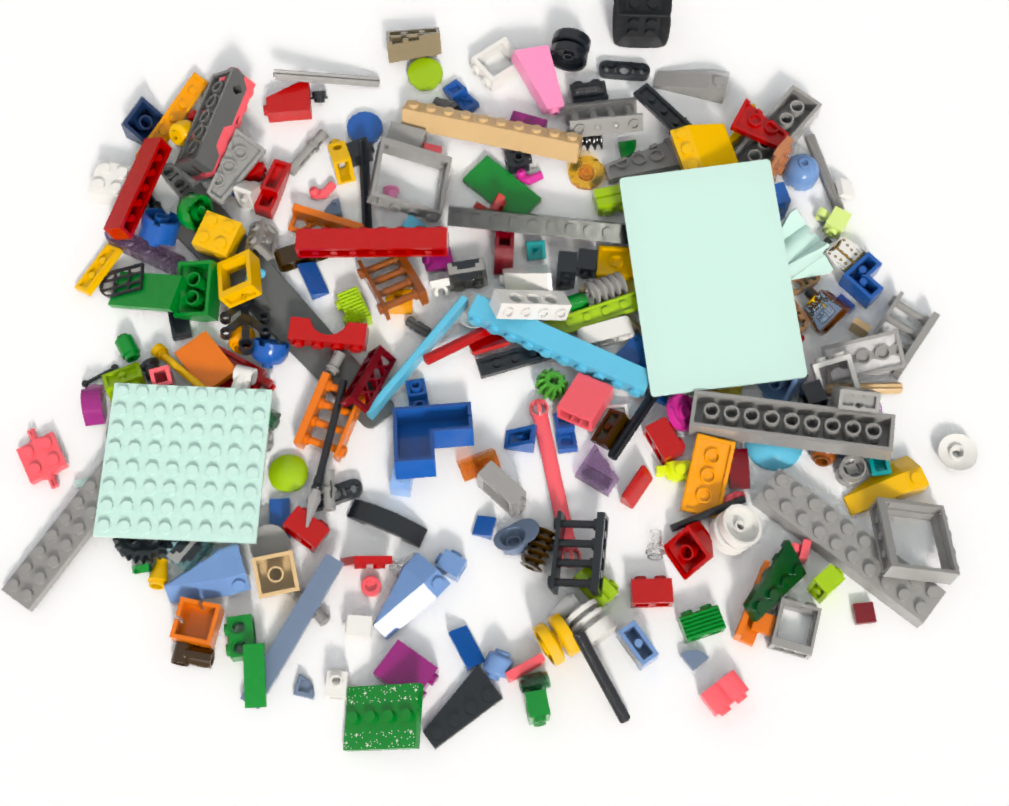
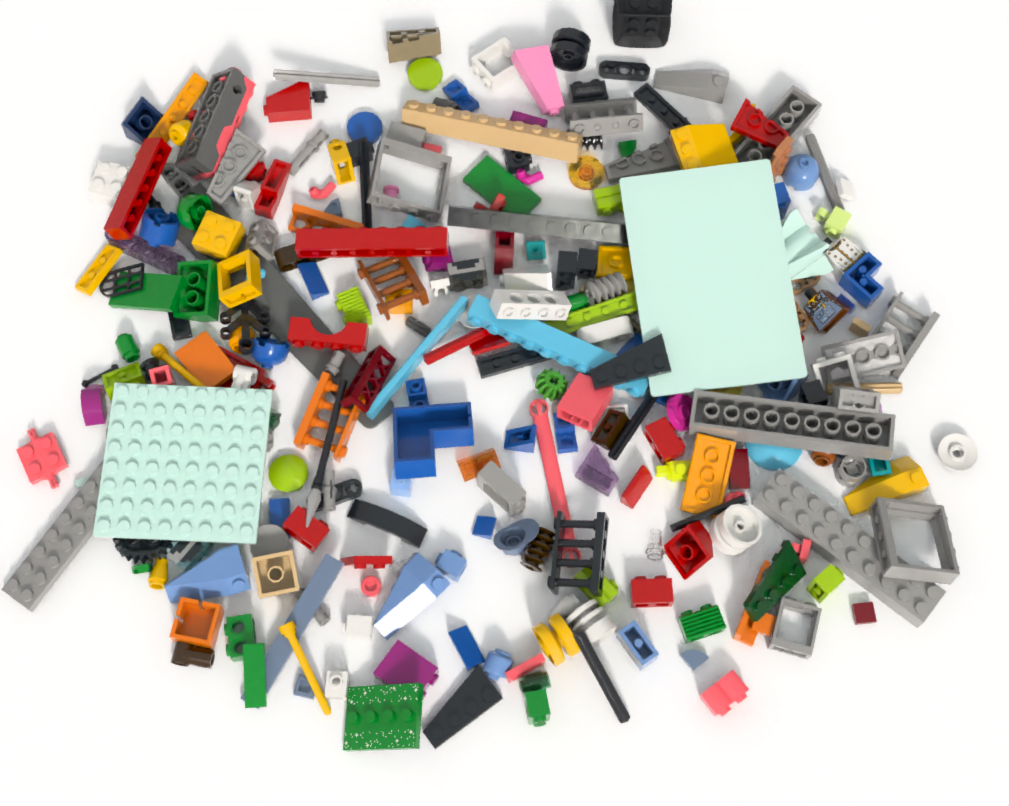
(289, 631): none -> yellow piece
(635, 364): none -> black wing

